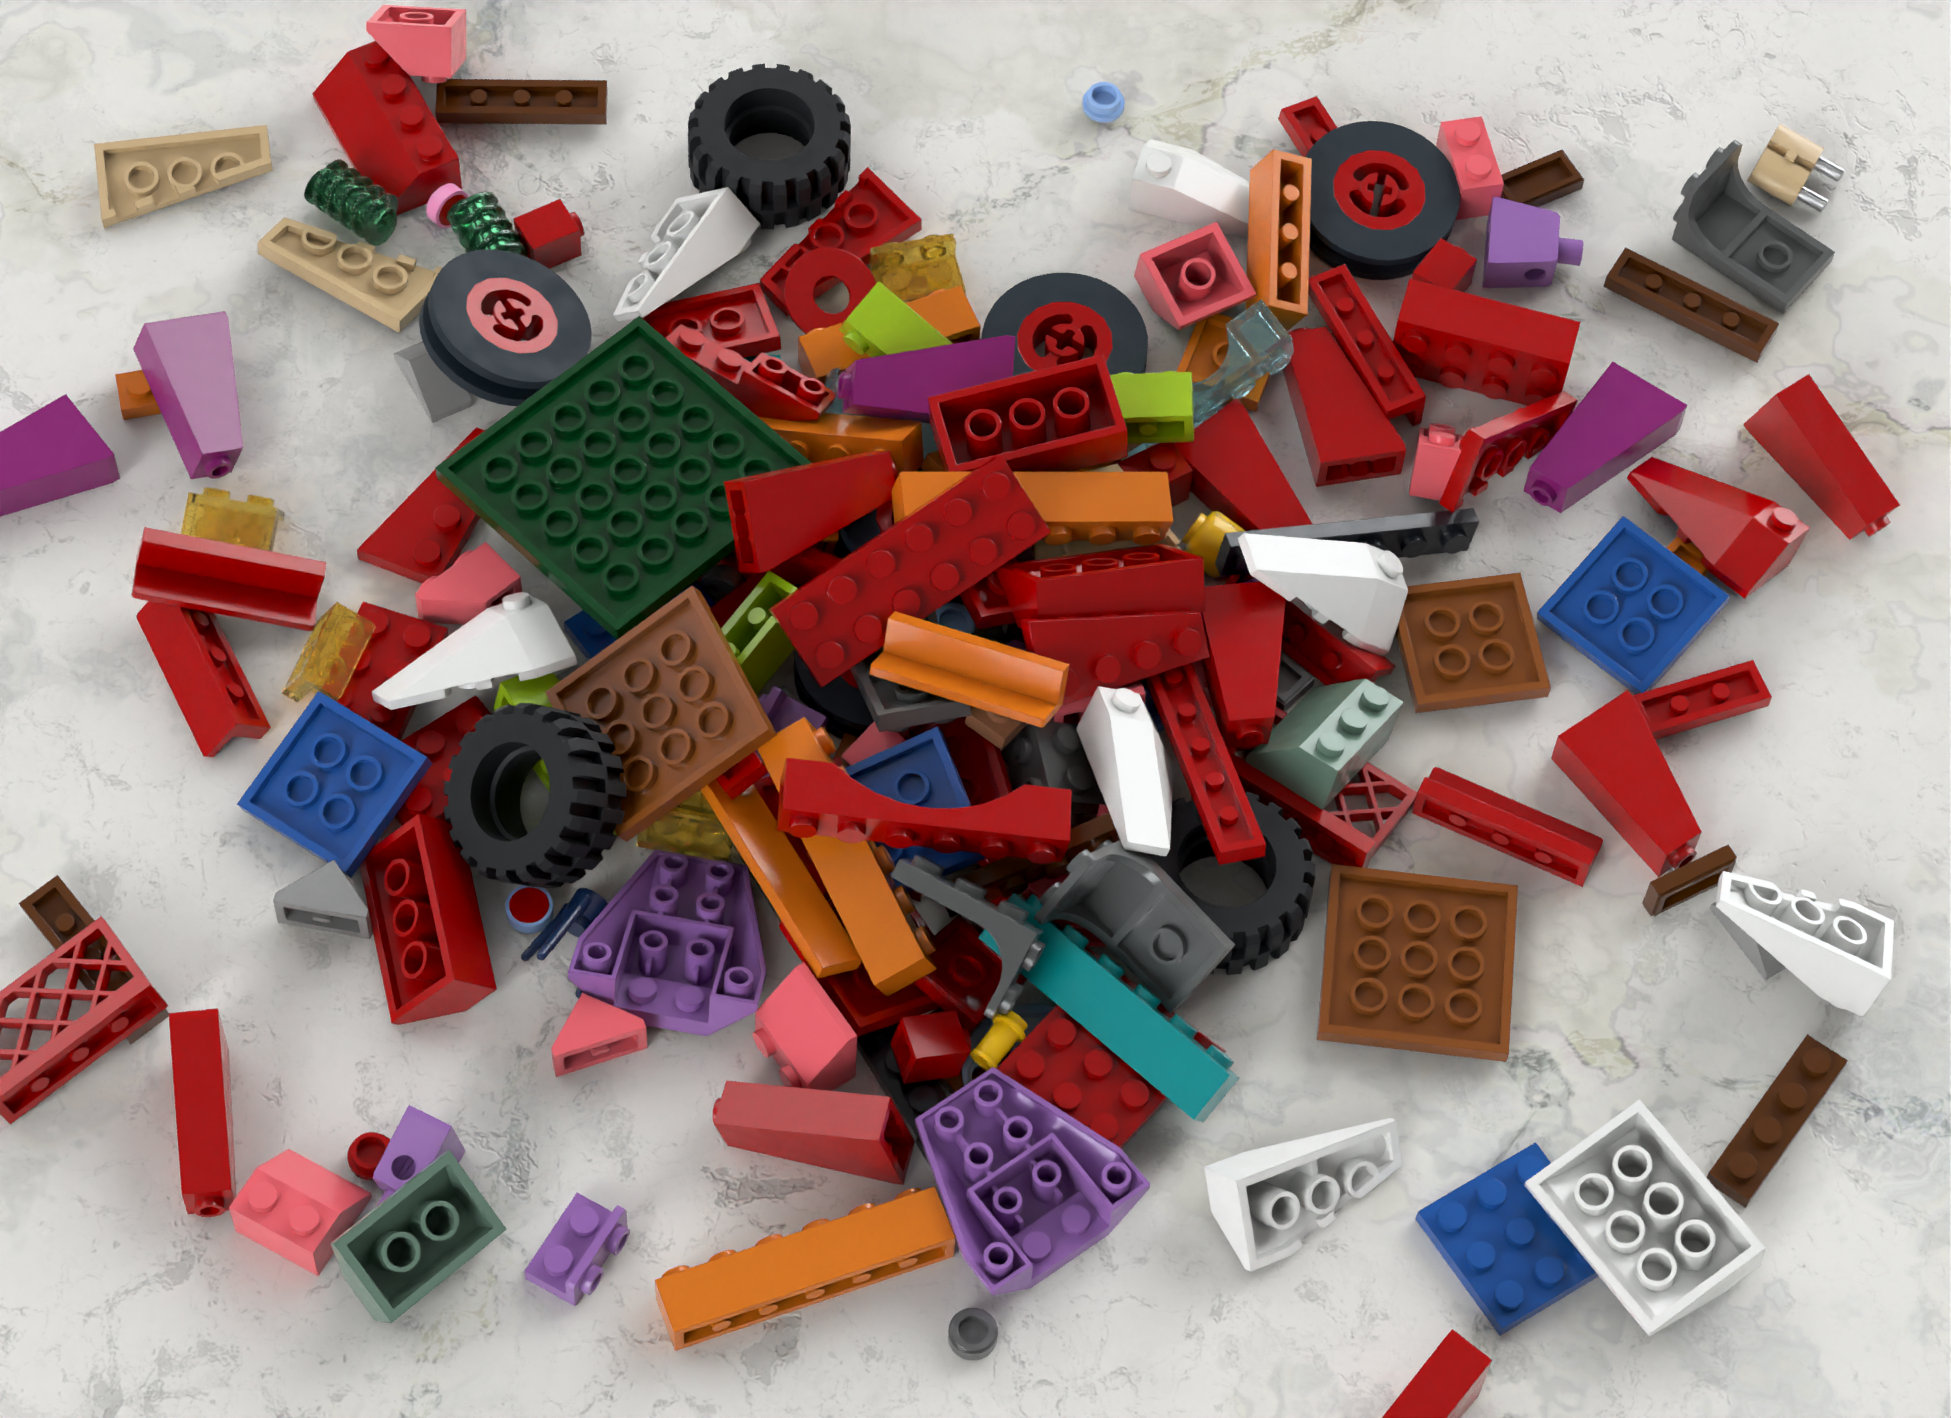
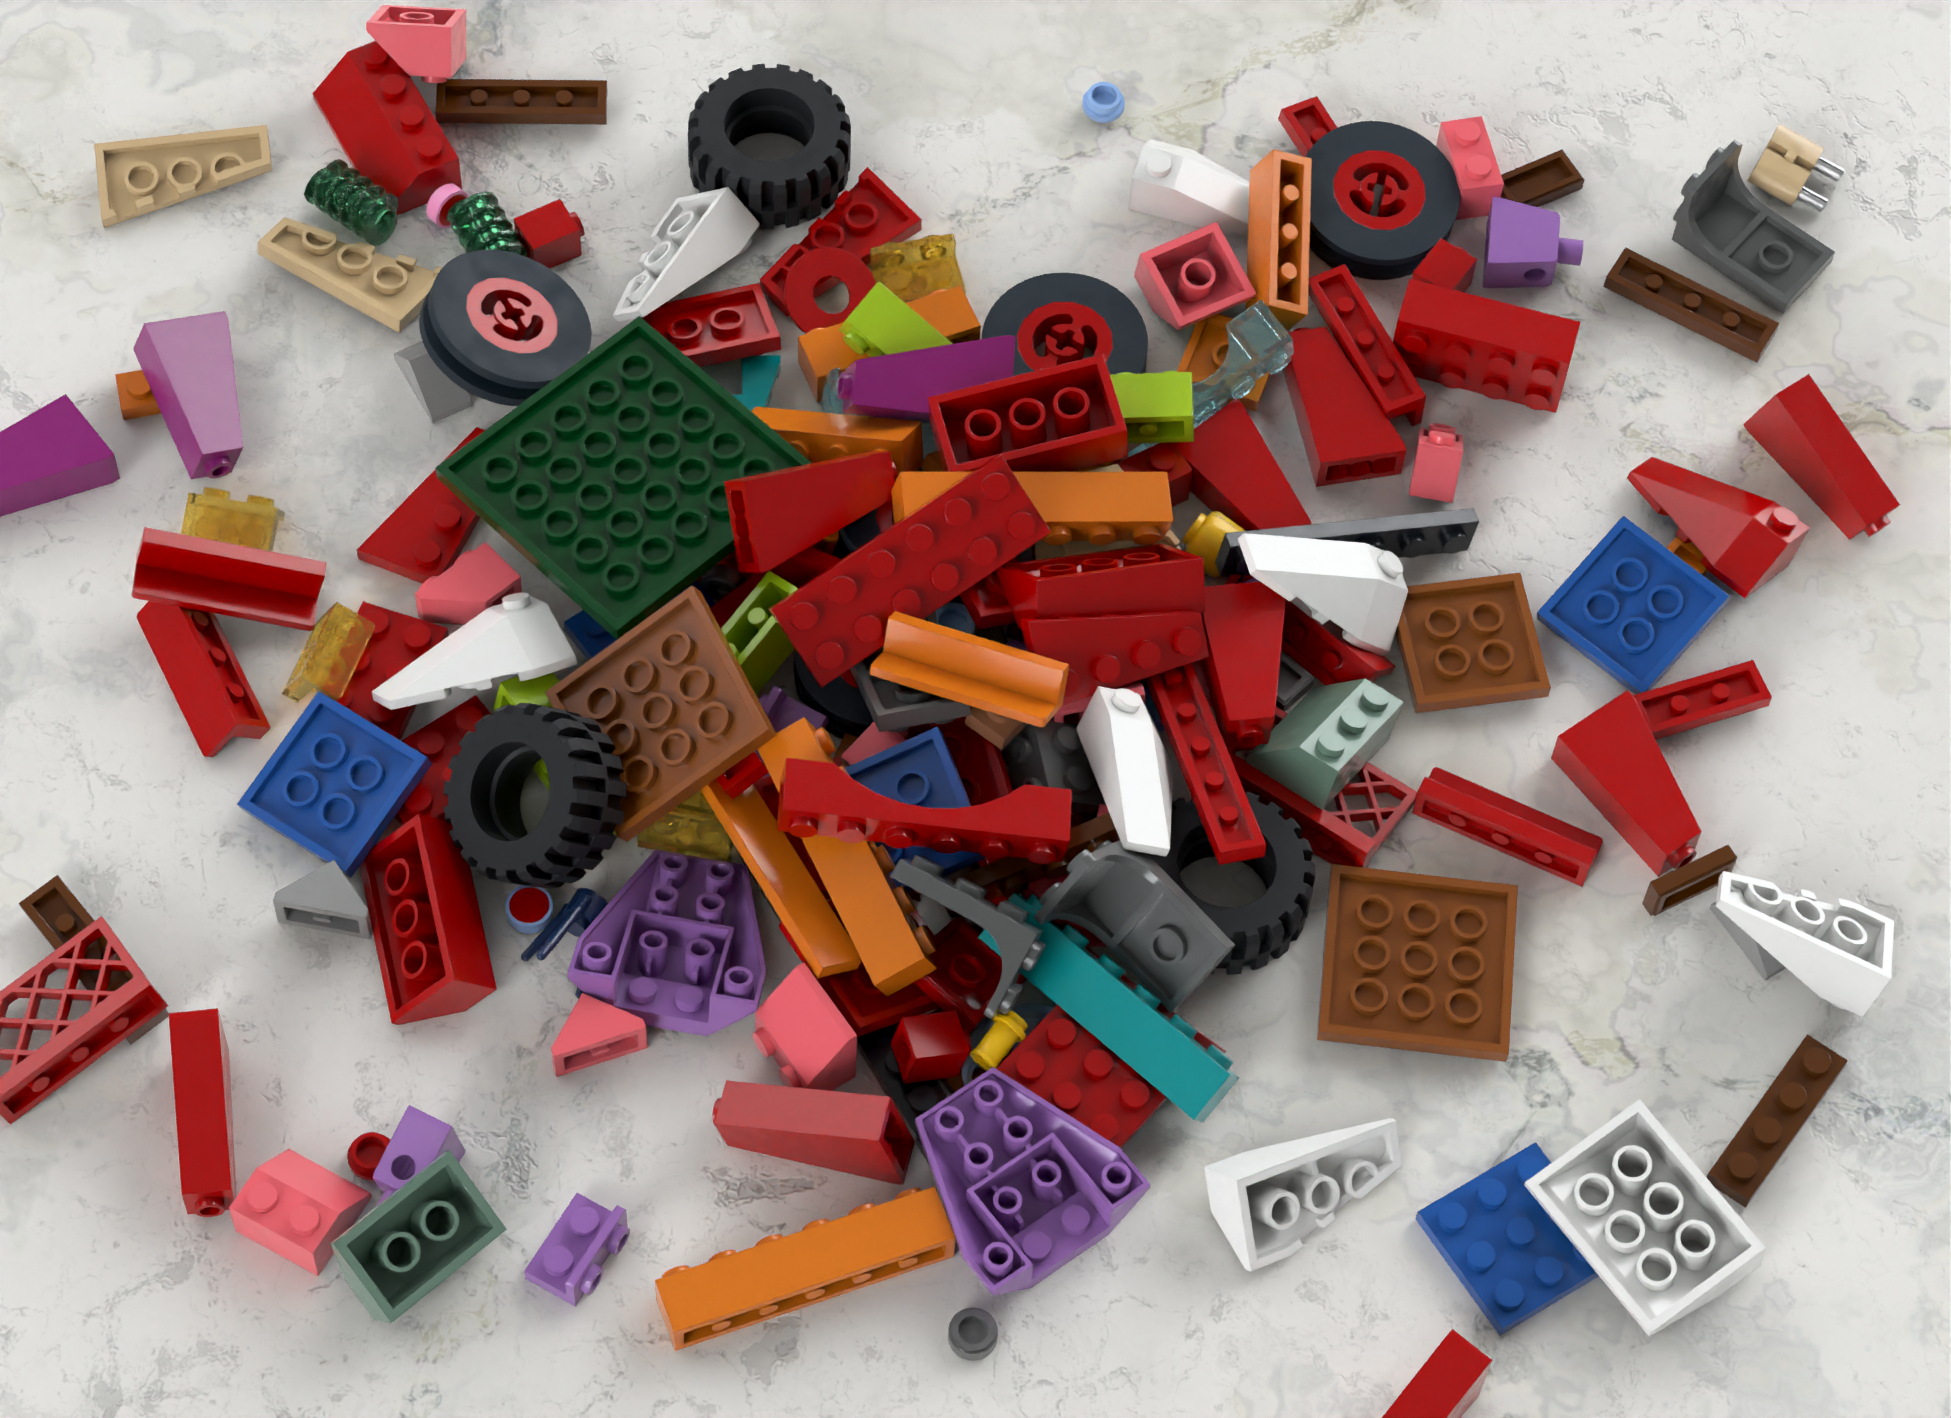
(763, 385): red slope -> none
(1502, 444): red wing -> none
(1602, 437): magenta slope -> none

